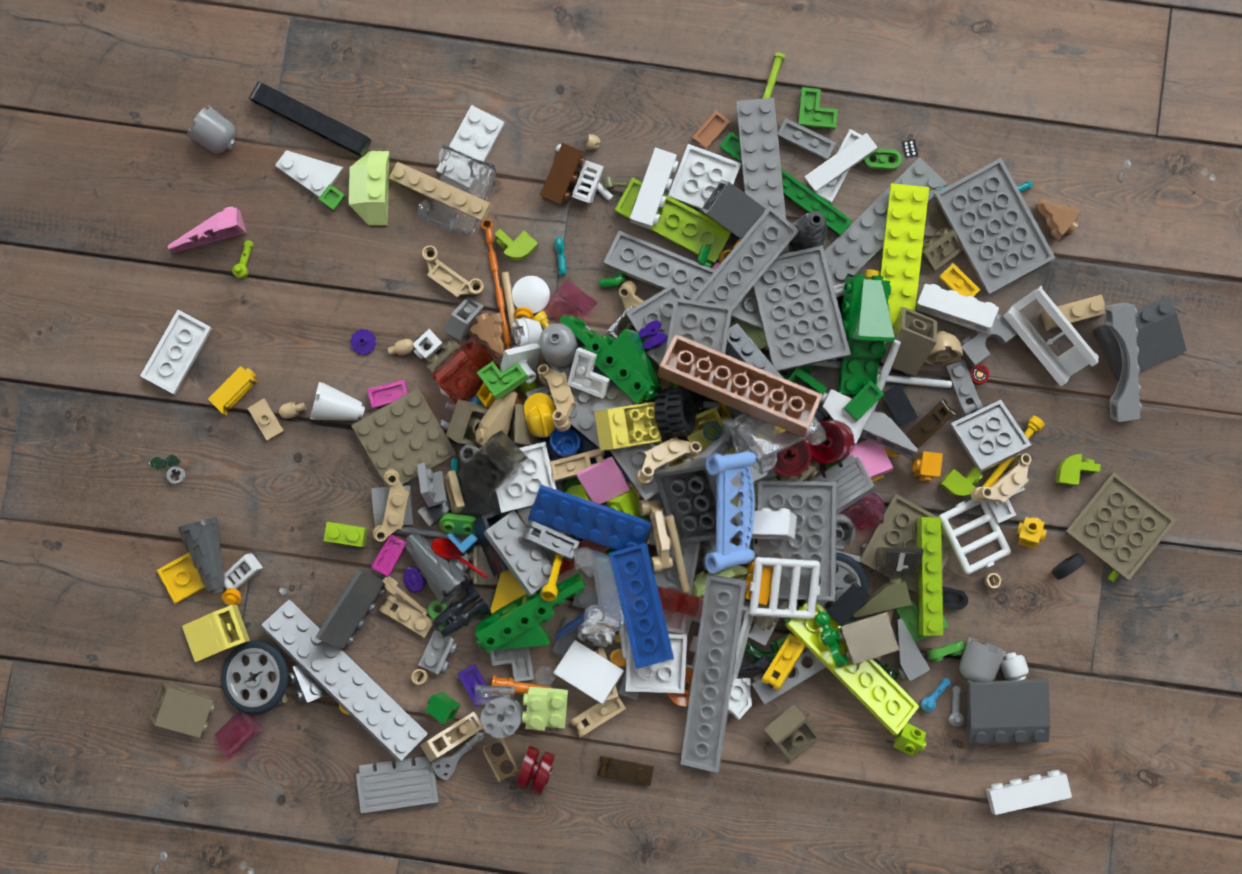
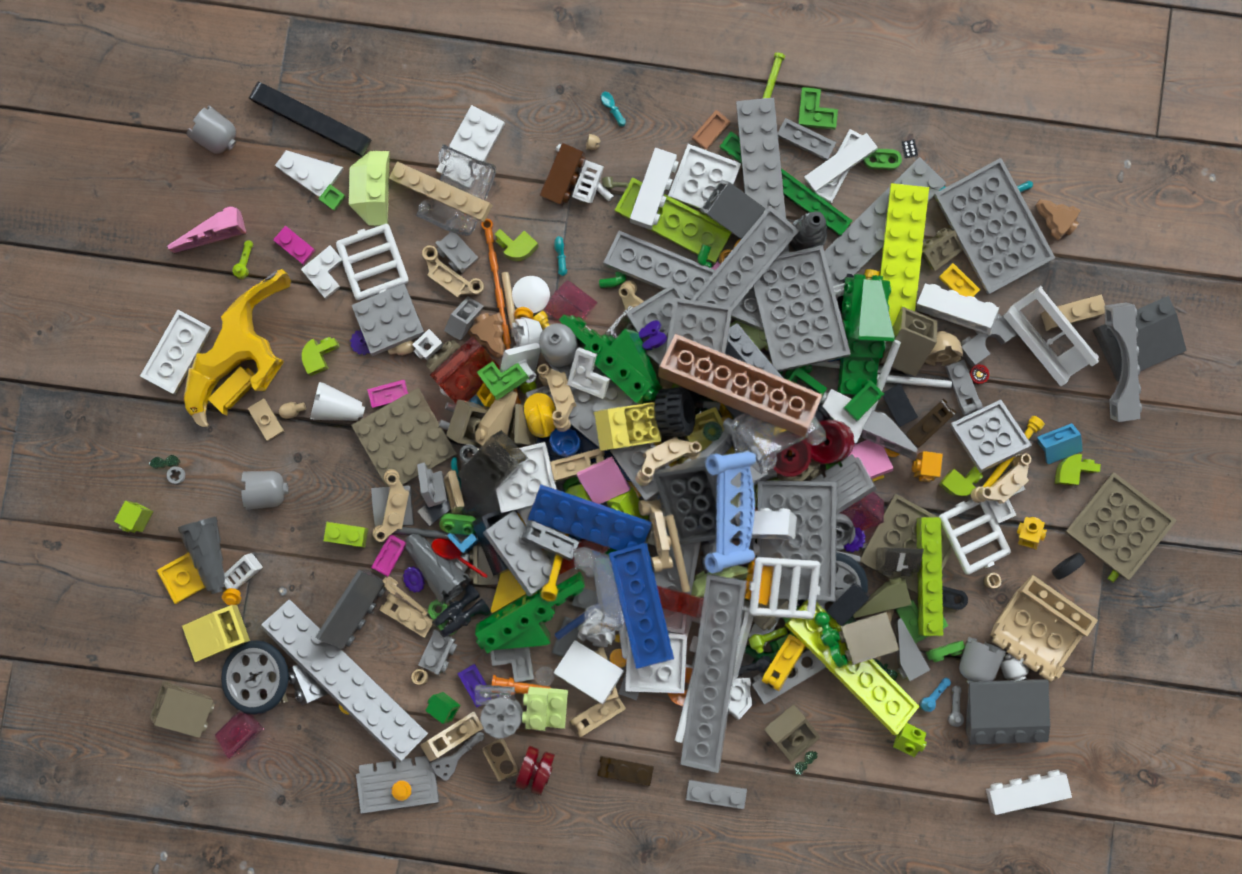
(133, 517): none -> lime brick
(232, 347): none -> yellow animal
(263, 489): none -> light grey cylinder
(294, 245): none -> dark pink plate
(313, 355): none -> lime brick
(318, 271): none -> white plate
(388, 319): none -> light grey plate
(396, 263): none -> white bar
(401, 790): none -> light orange plate
(457, 251): none -> light grey bracket
(608, 101): none -> teal piece
(682, 723): none -> white bar
(716, 794): none -> light grey plate
(758, 640): none -> lime piece
(801, 766): none -> clear green piece
(858, 541): none -> dark purple piece
(1041, 628): none -> tan slope
(1060, 443): none -> dark azure panel

